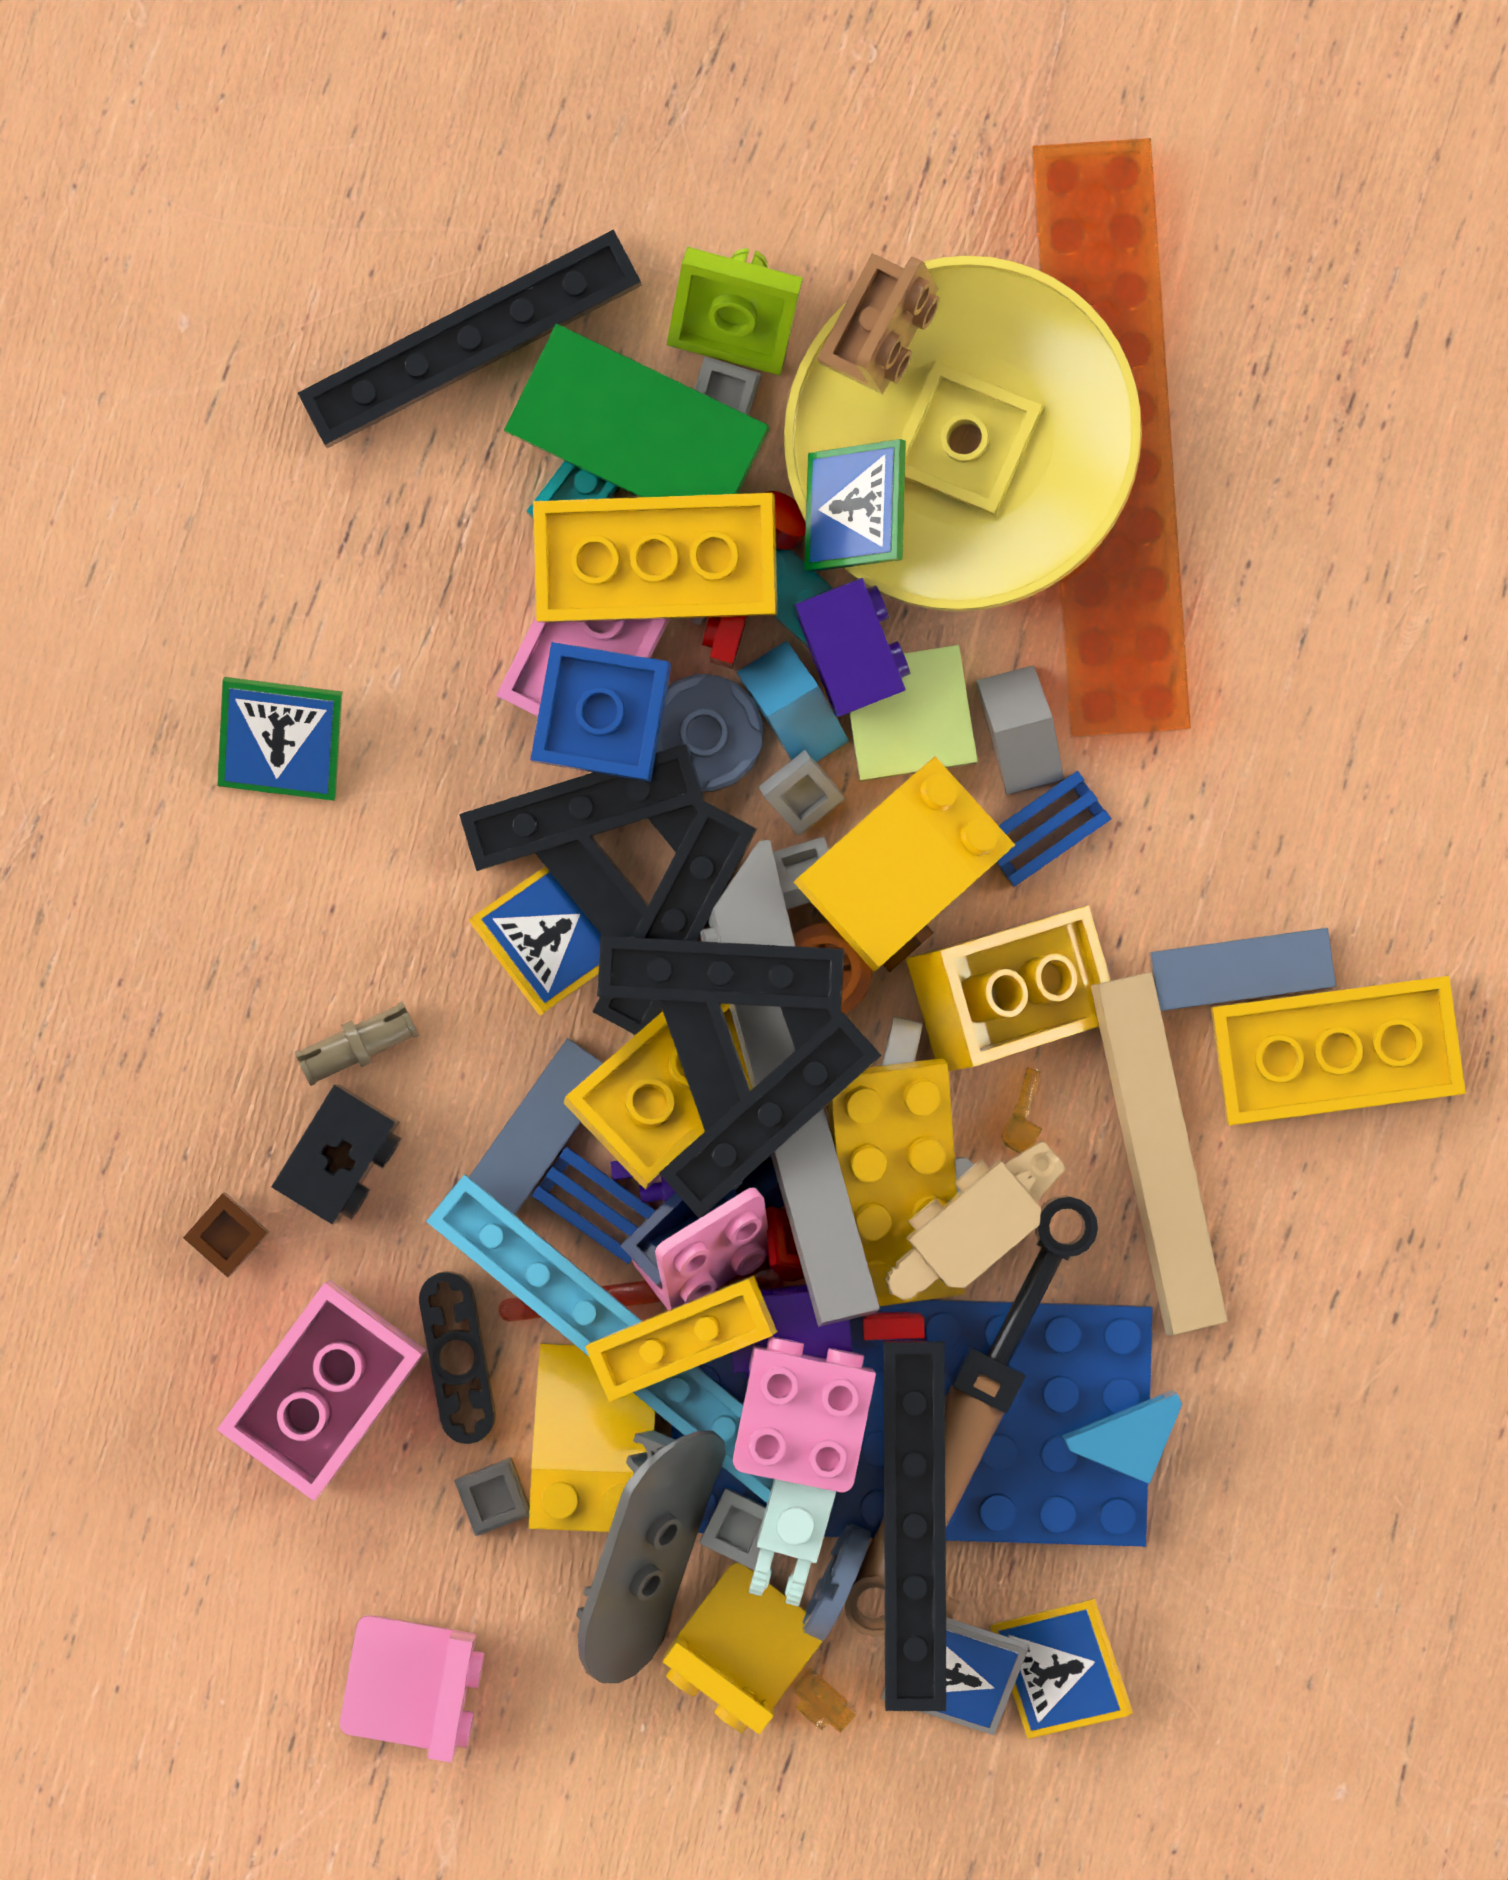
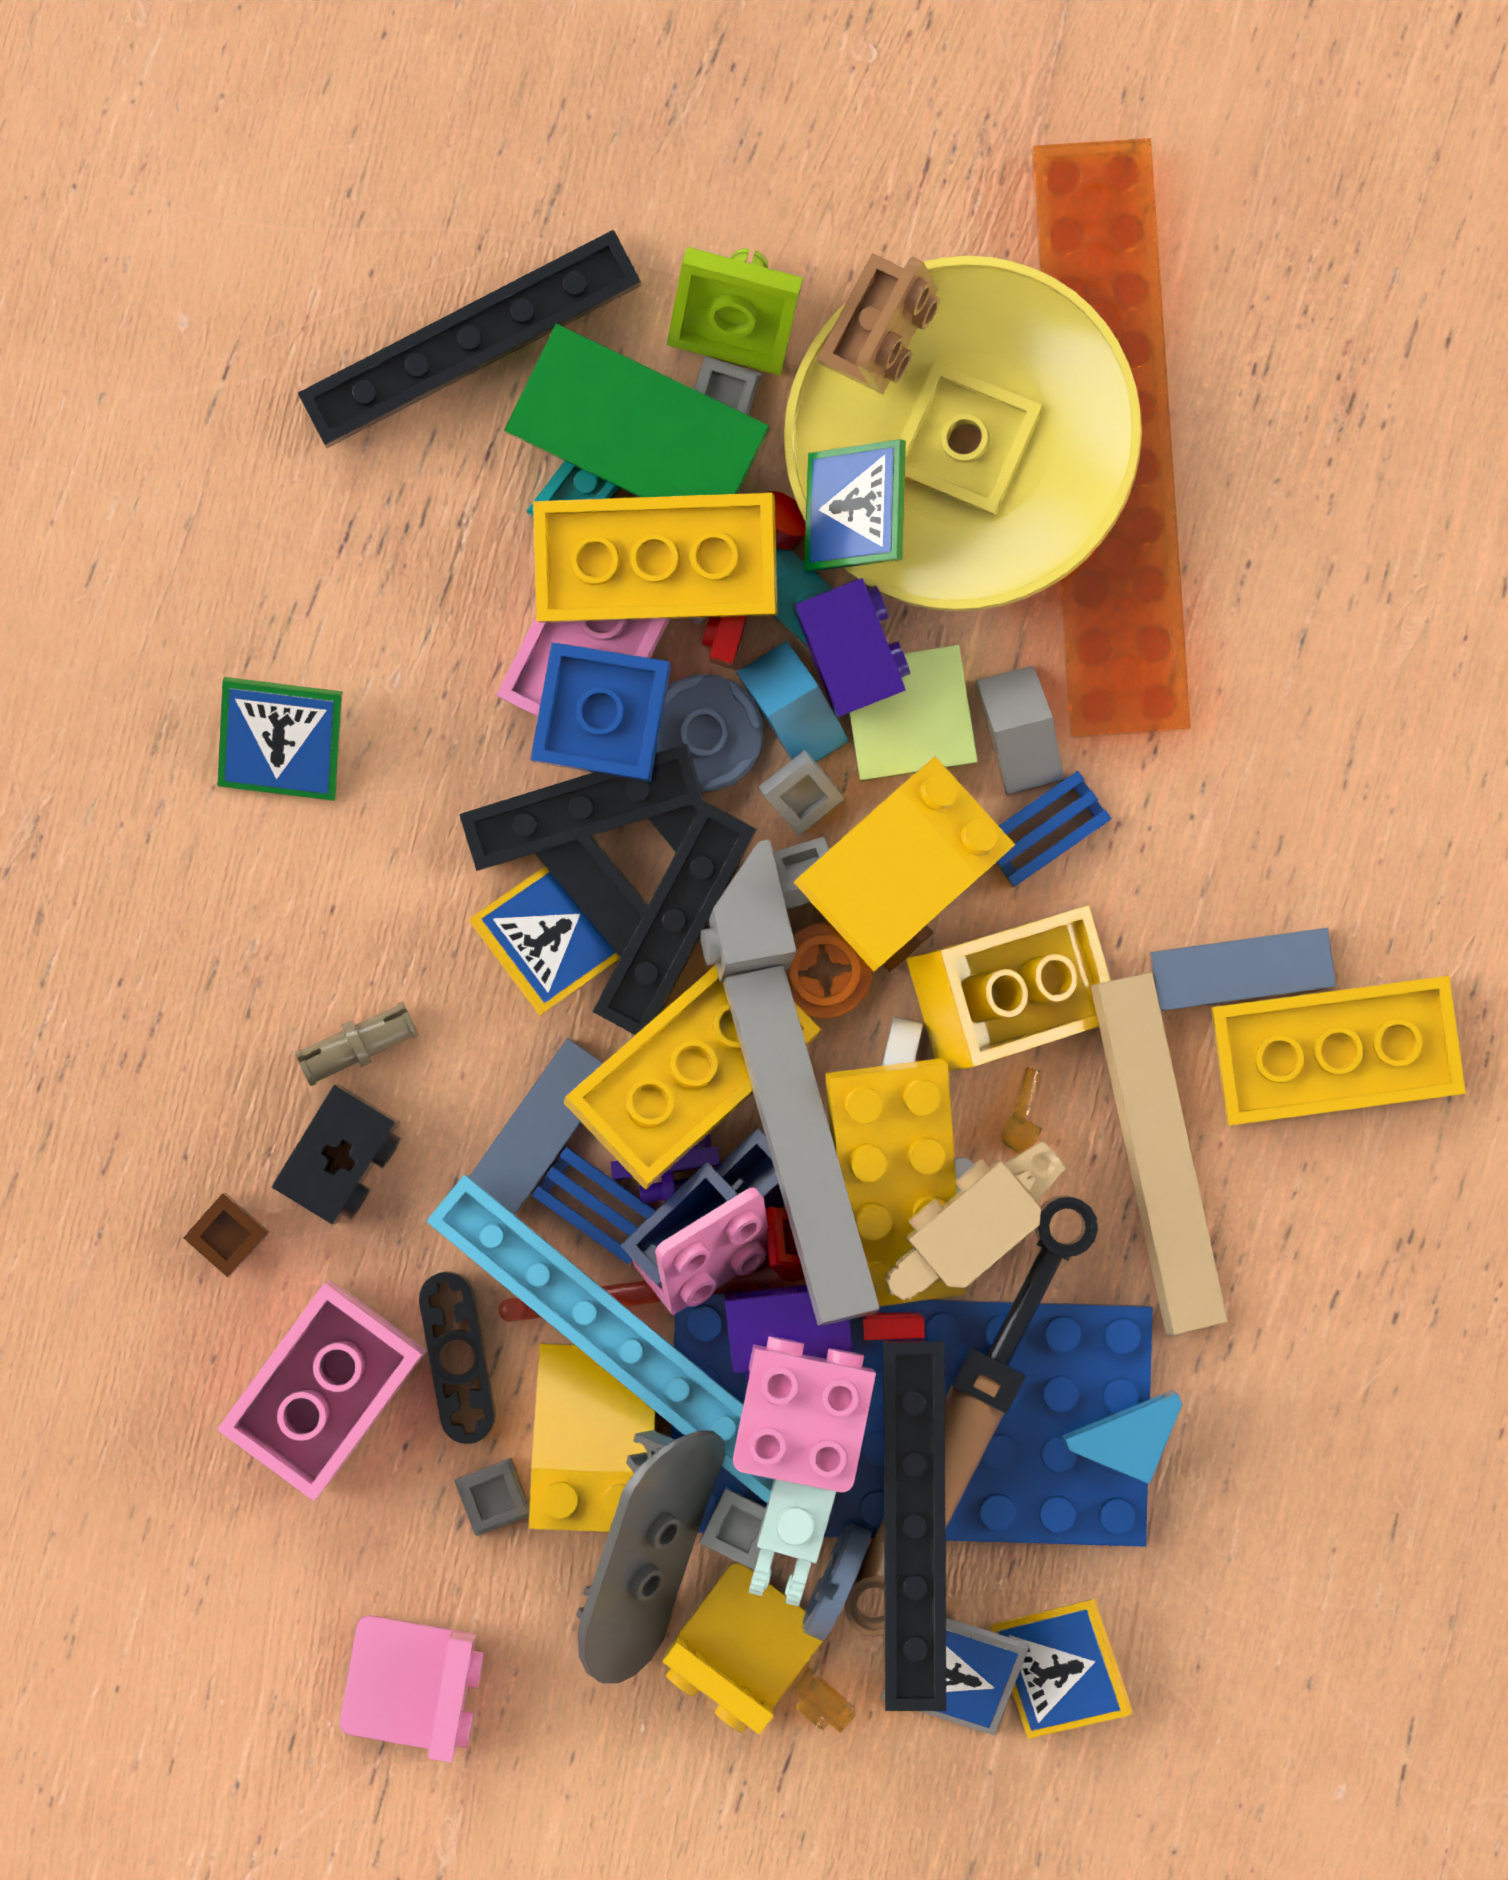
(681, 1338): yellow plate -> none
(740, 1122): black plate -> none

